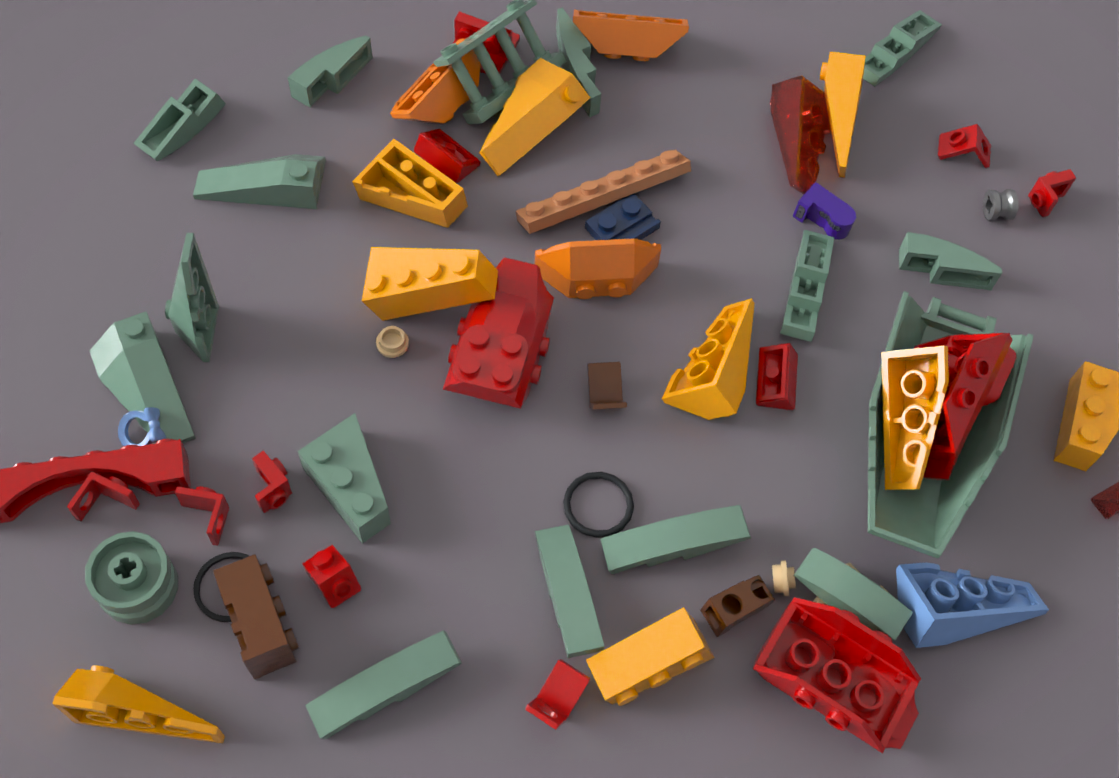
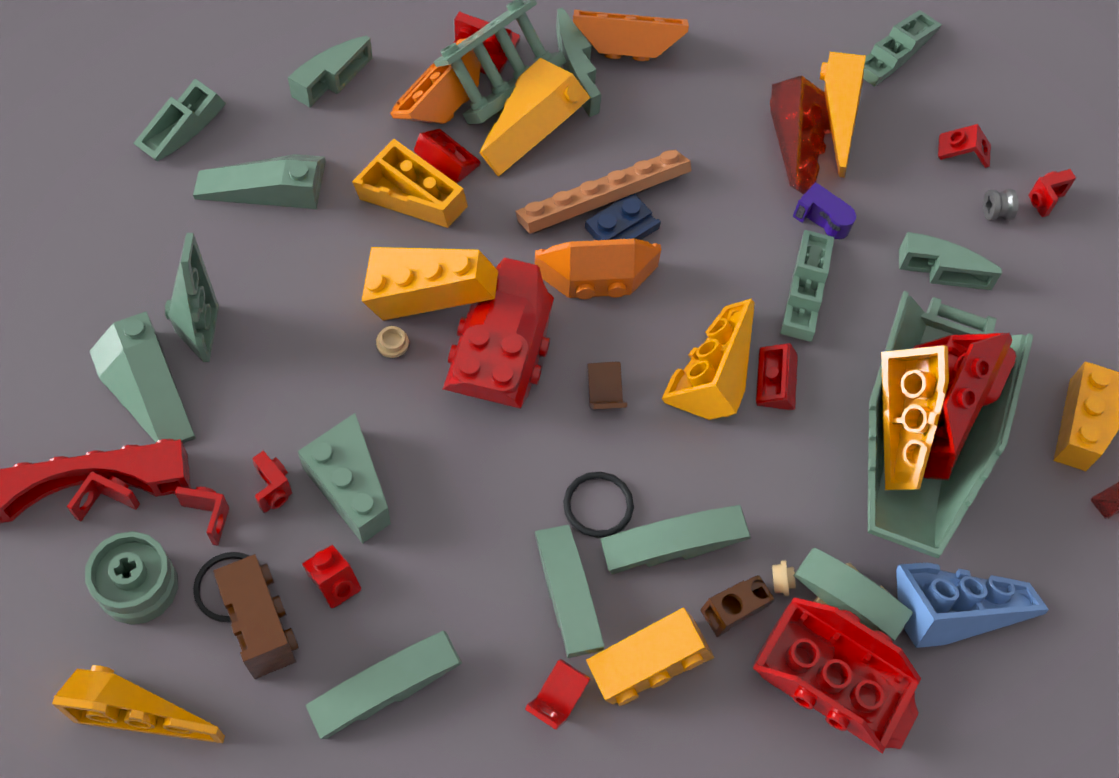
(149, 414): medium blue piece -> none

